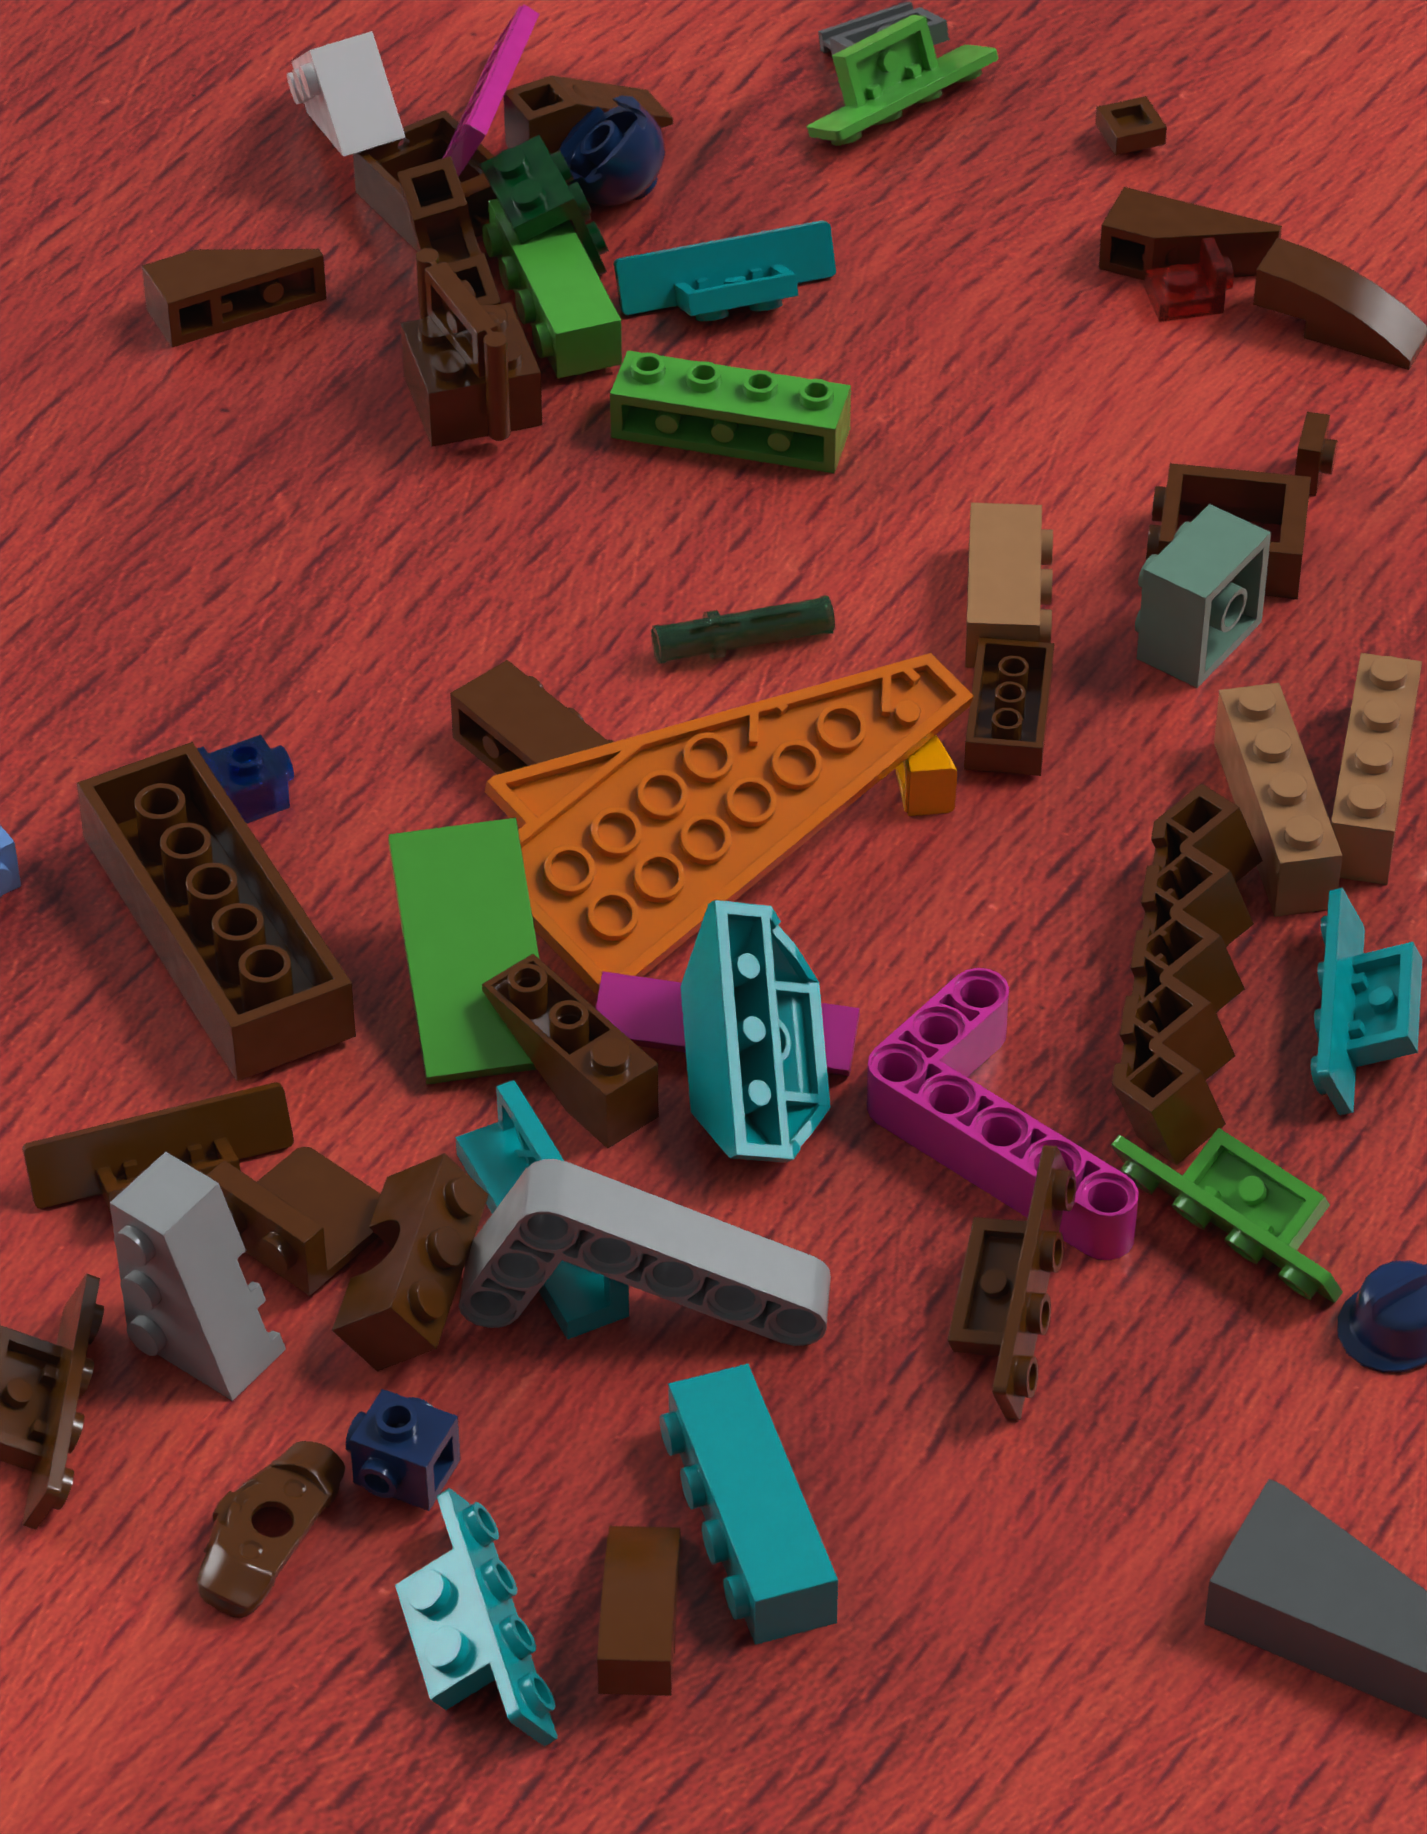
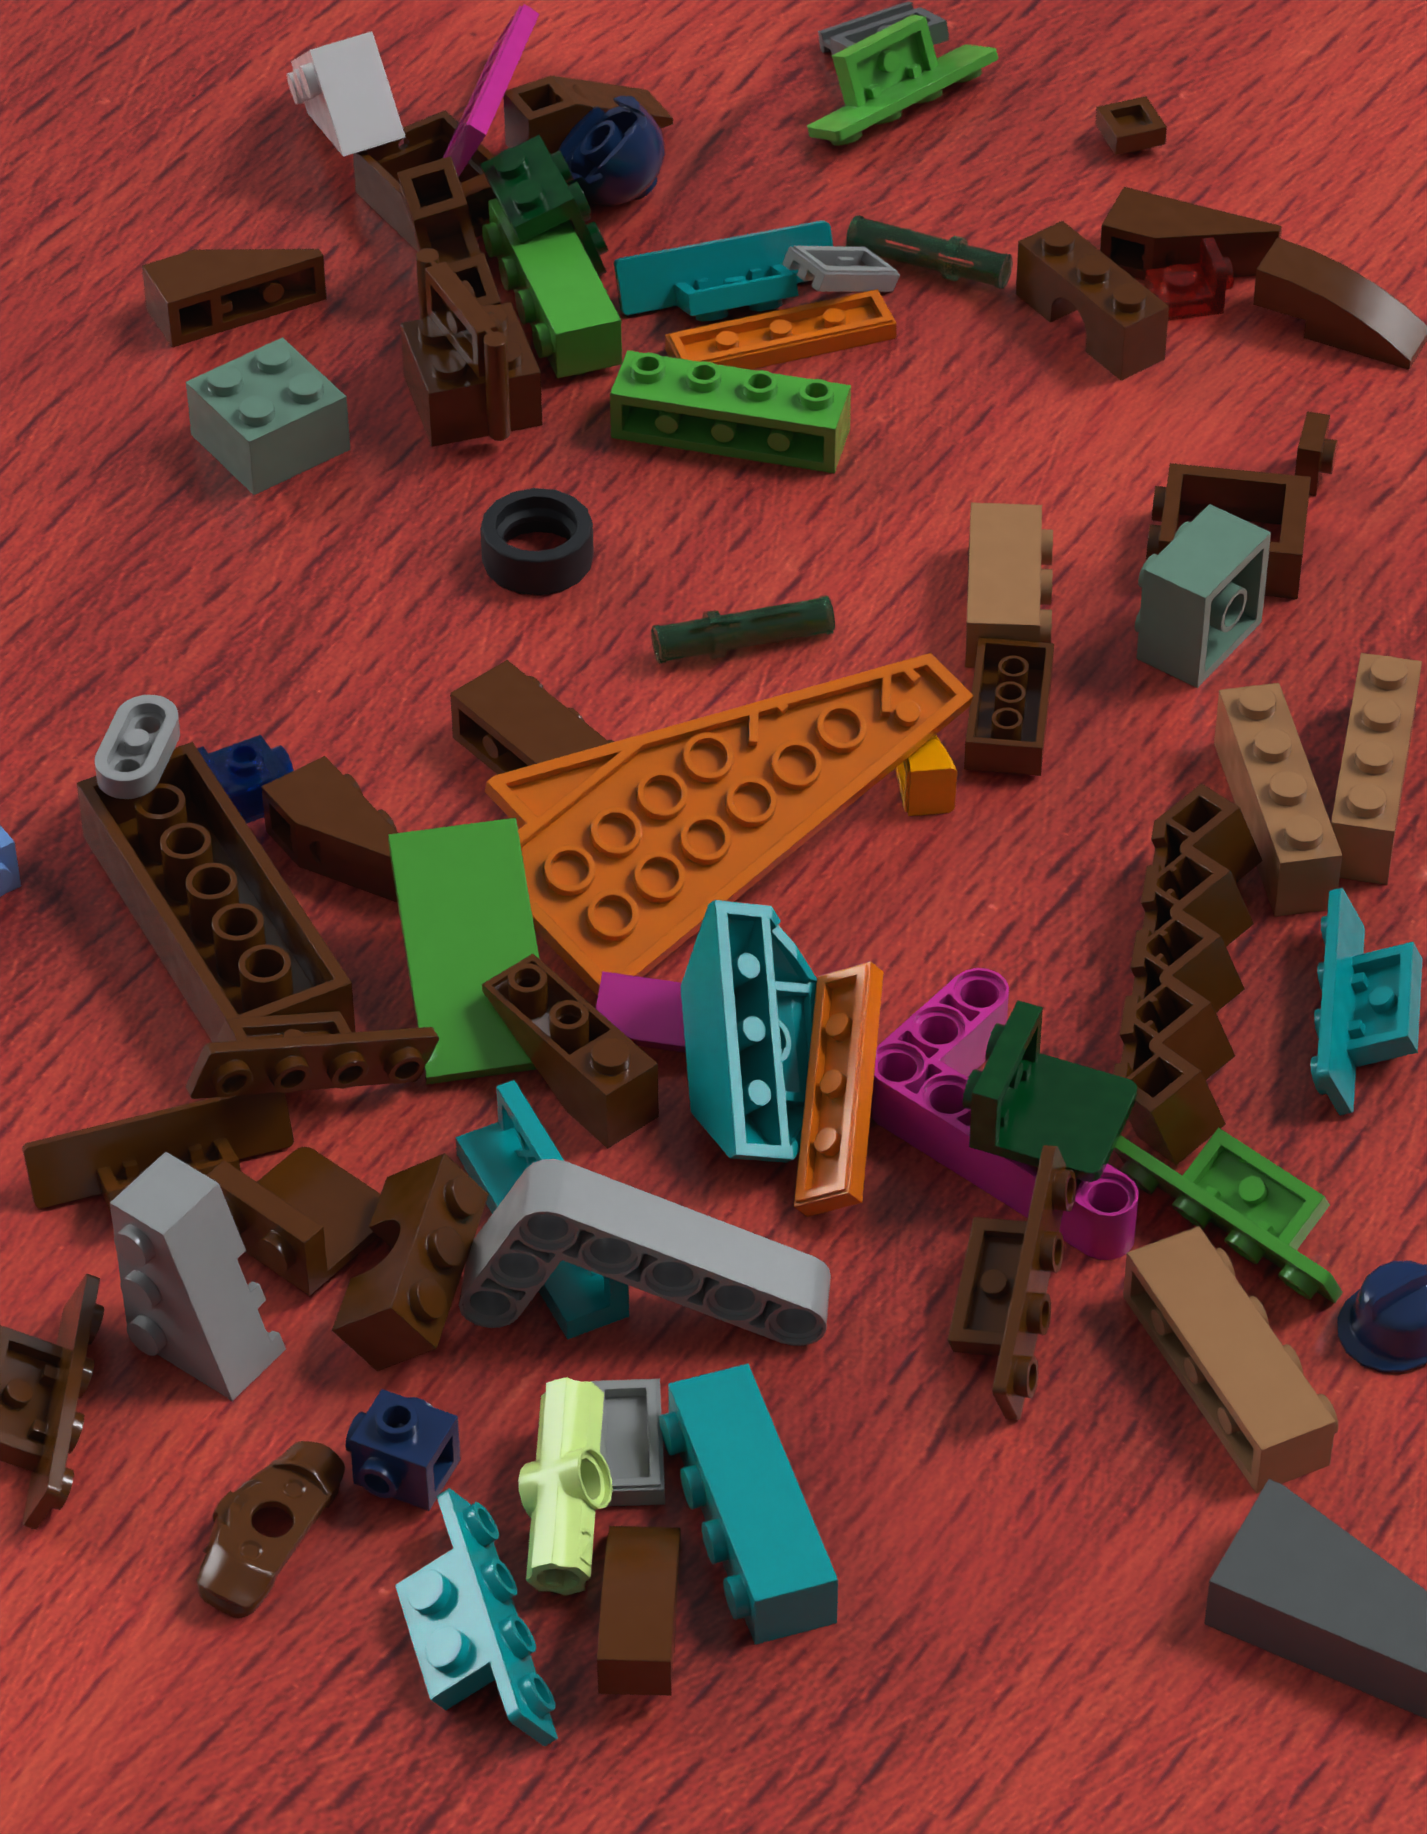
(137, 746): none -> light grey plate
(268, 415): none -> sand green brick
(306, 1054): none -> reddish brown bracket
(331, 827): none -> reddish brown slope
(543, 570): none -> black tyre
(565, 1486): none -> yellowish green piece
(633, 1441): none -> light grey tile
(788, 333): none -> orange tile
(839, 1090): none -> orange tile
(841, 268): none -> light grey tile
(987, 265): none -> clear green pin
(1044, 1100): none -> dark green bracket
(1121, 317): none -> reddish brown arch
(1230, 1358): none -> medium nougat brick

